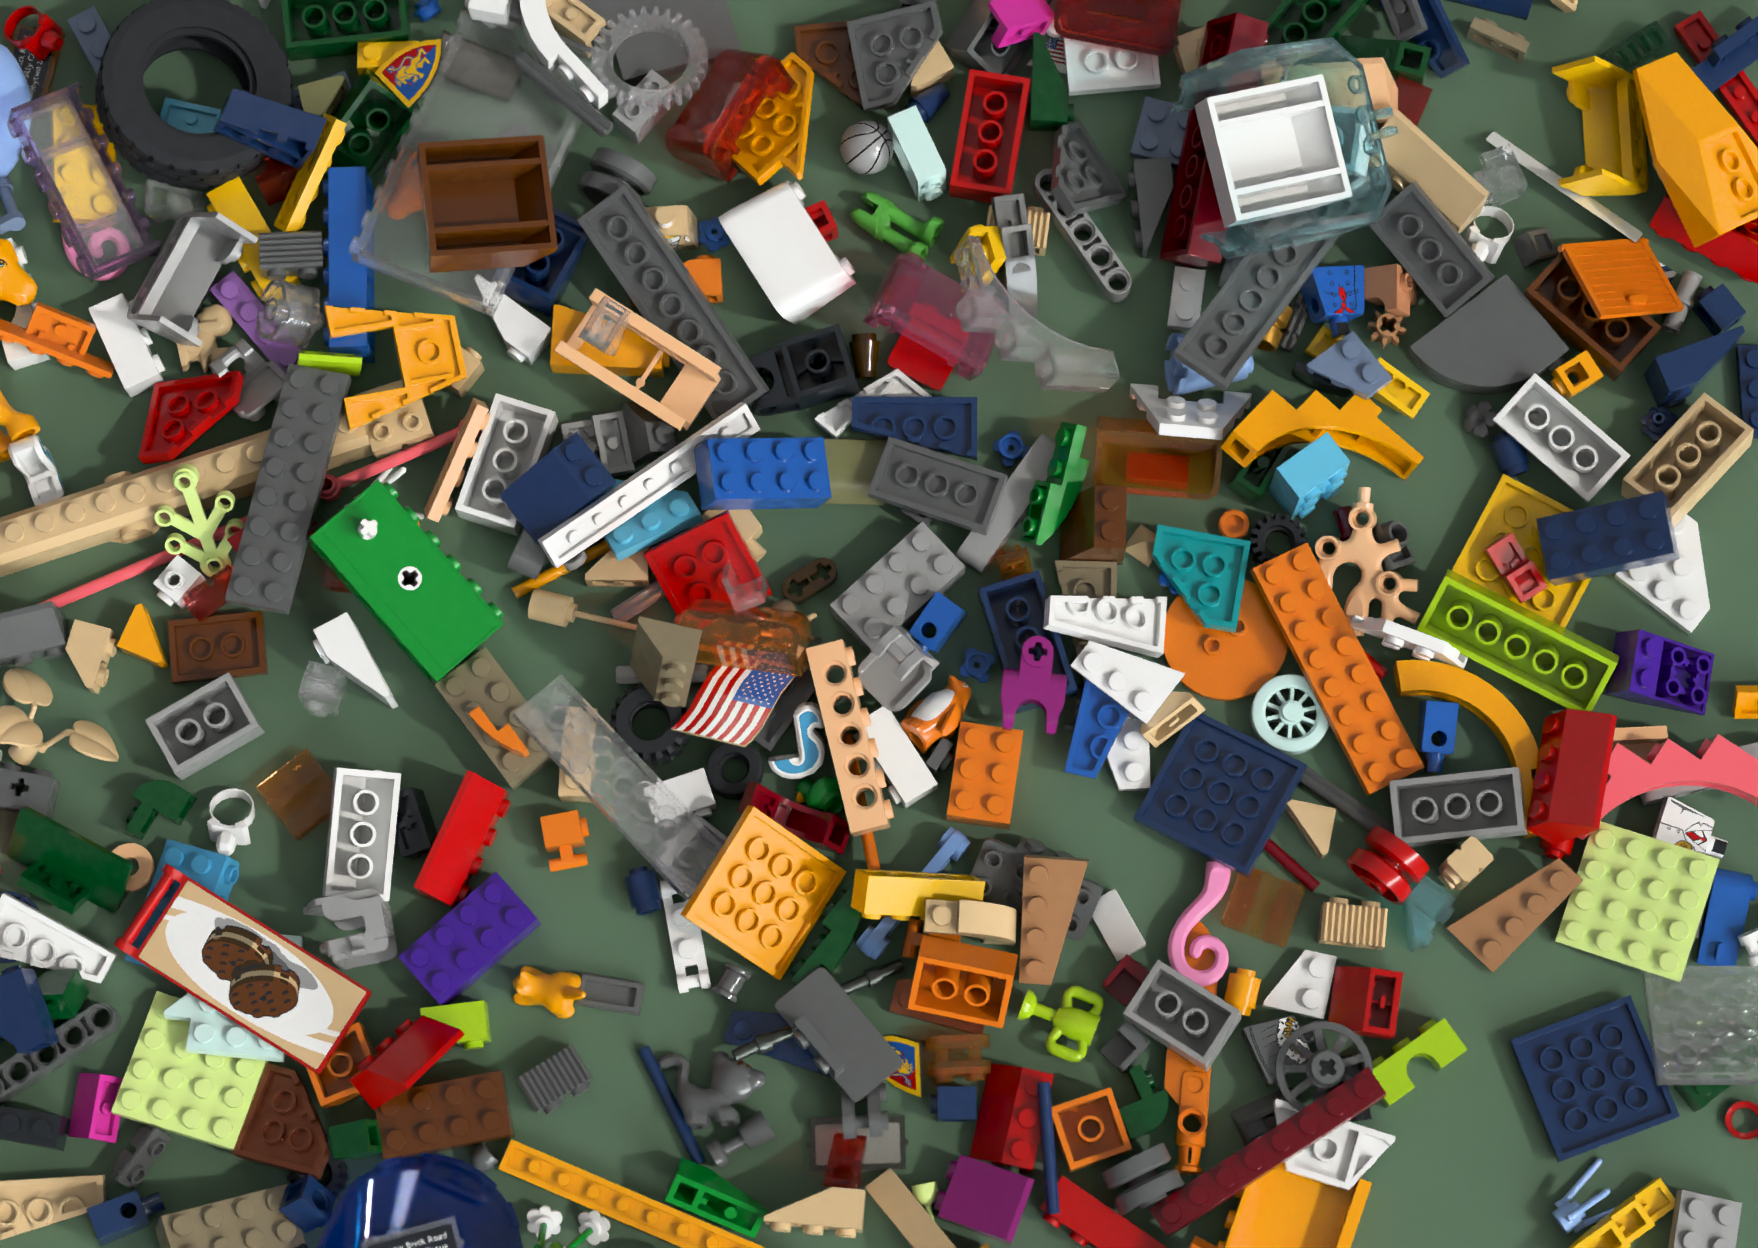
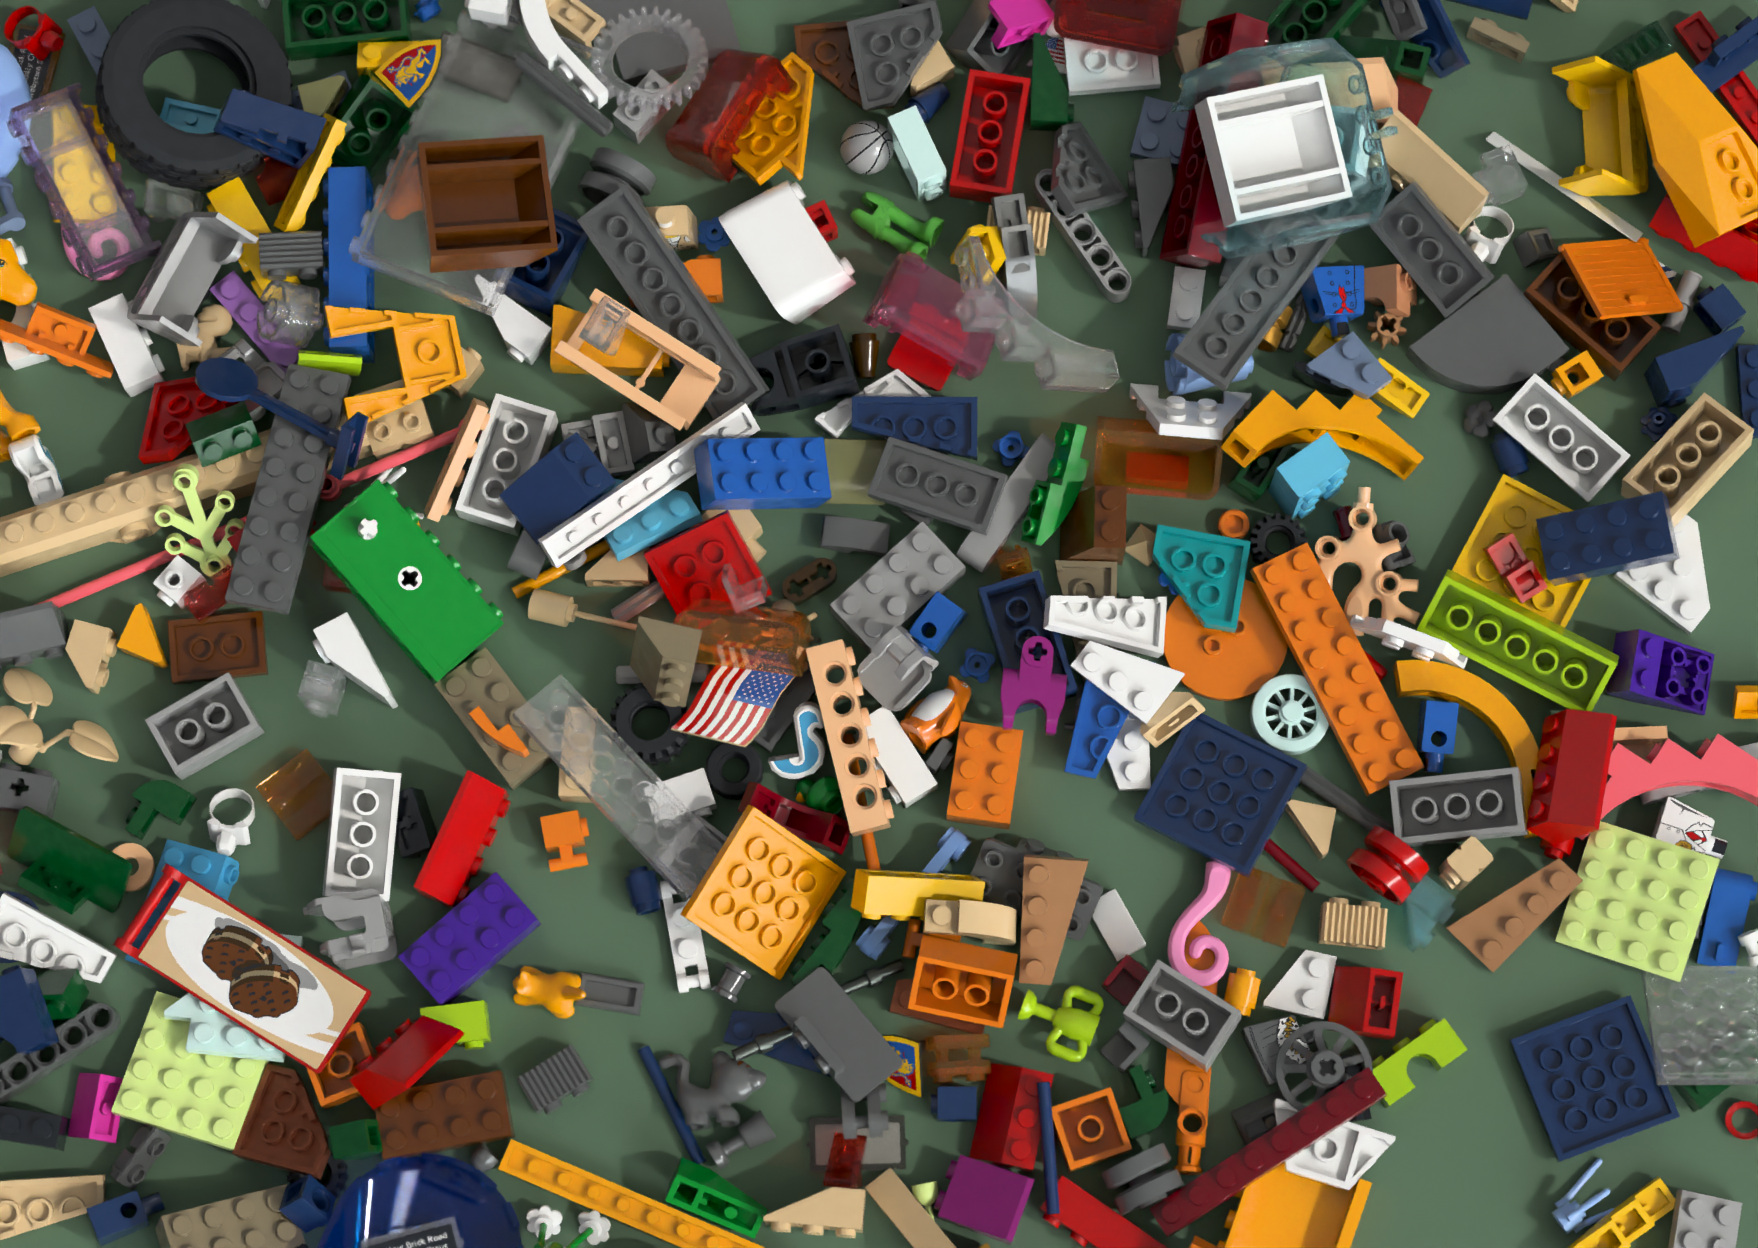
(223, 434): none -> dark green brick
(235, 381): none -> dark blue piece
(854, 534): none -> dark grey slope

